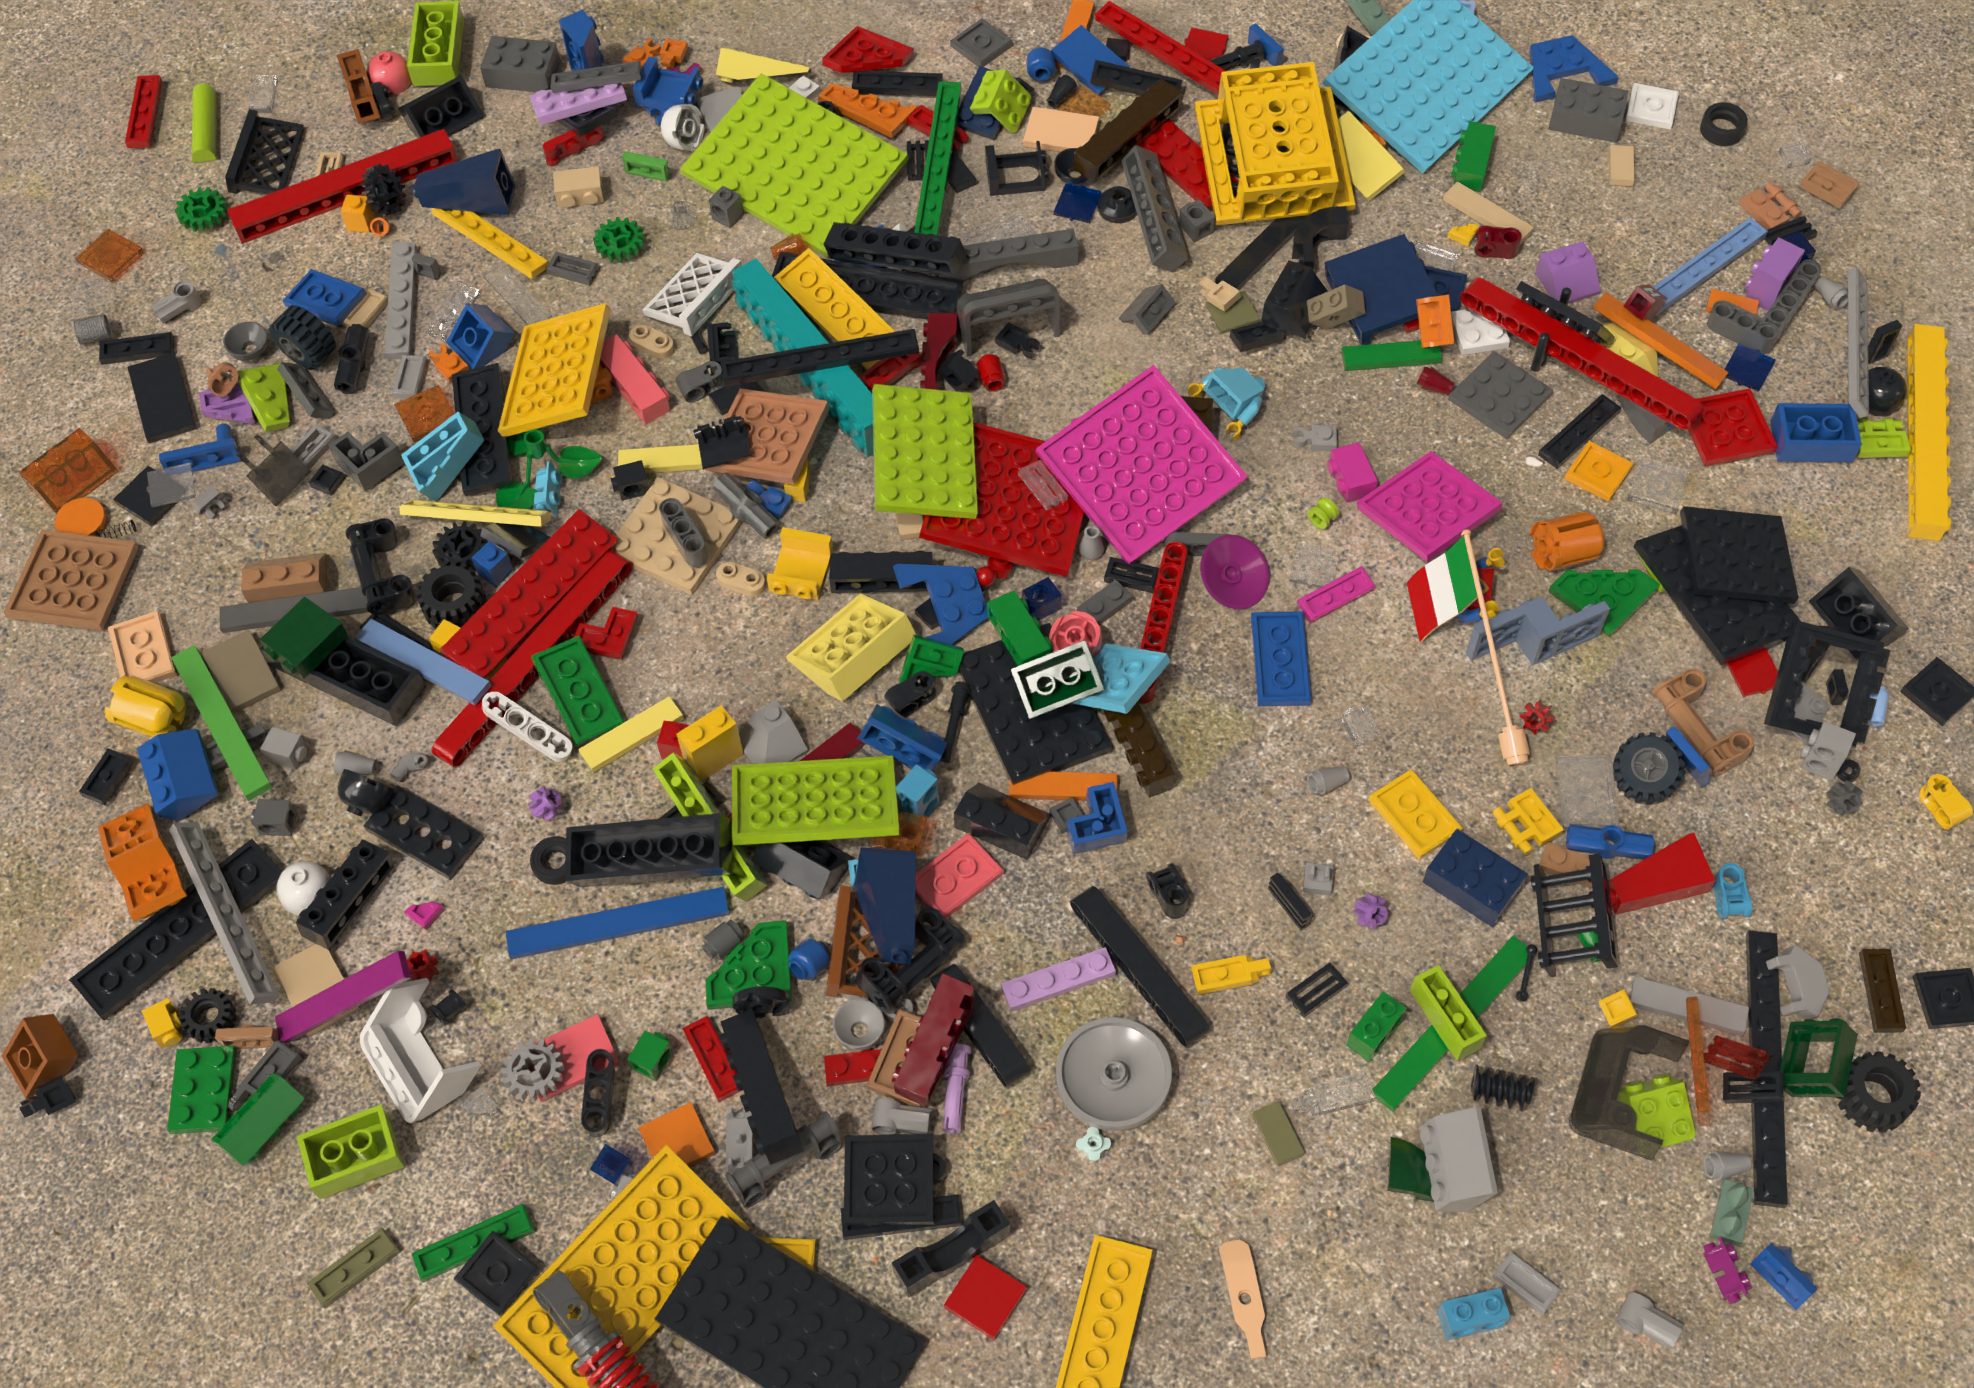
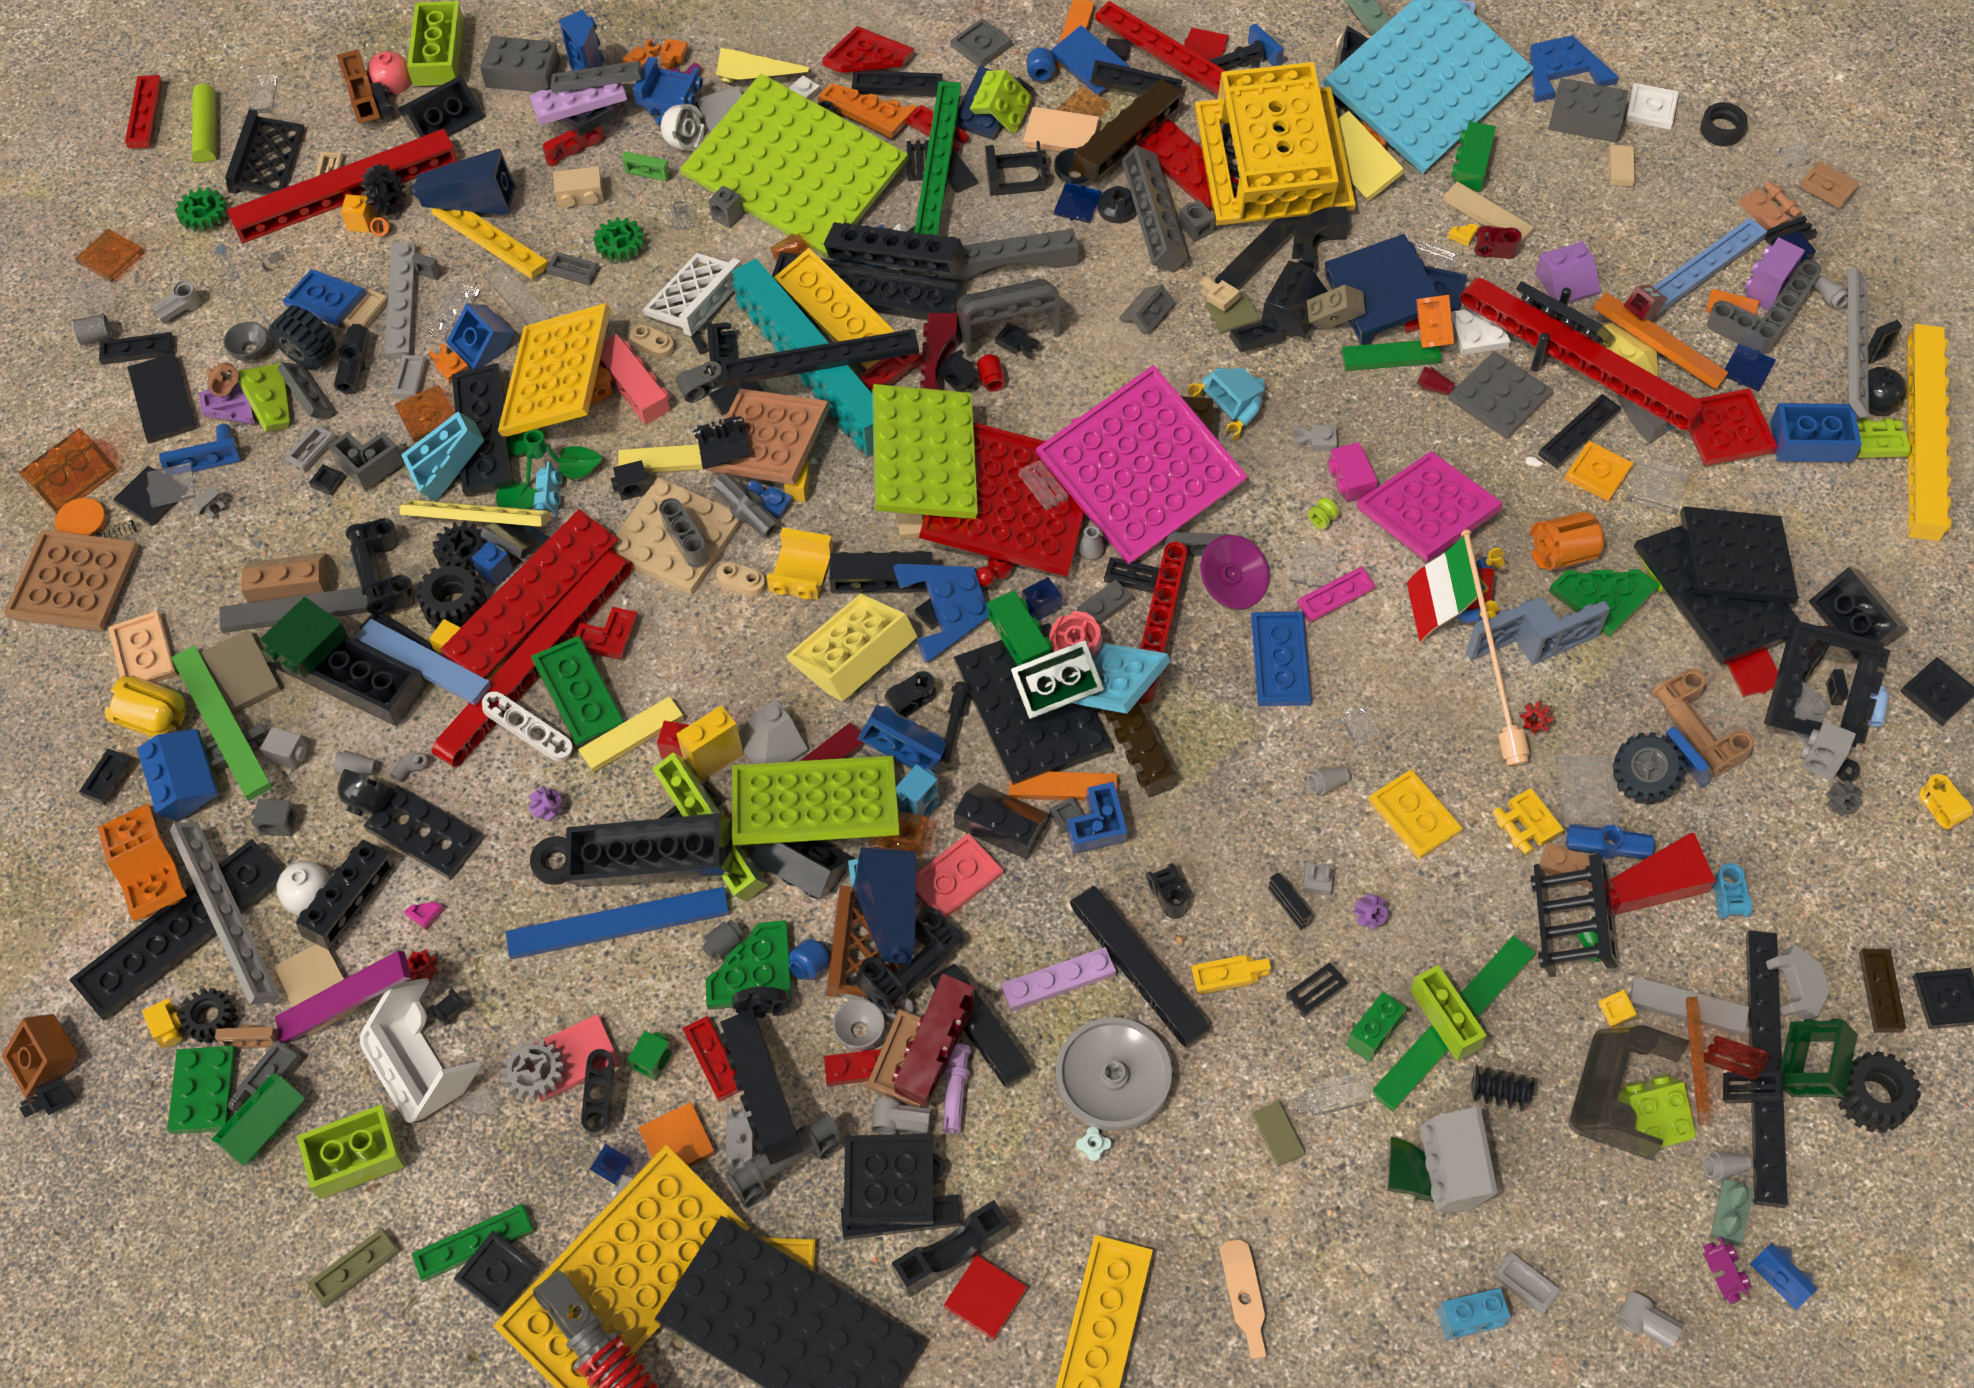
(277, 472): clear smoke plate -> none
(931, 656): green wing -> none
(1061, 91): black cone -> none
(1474, 877): dark blue brick -> none
(1522, 995): black hinge -> none

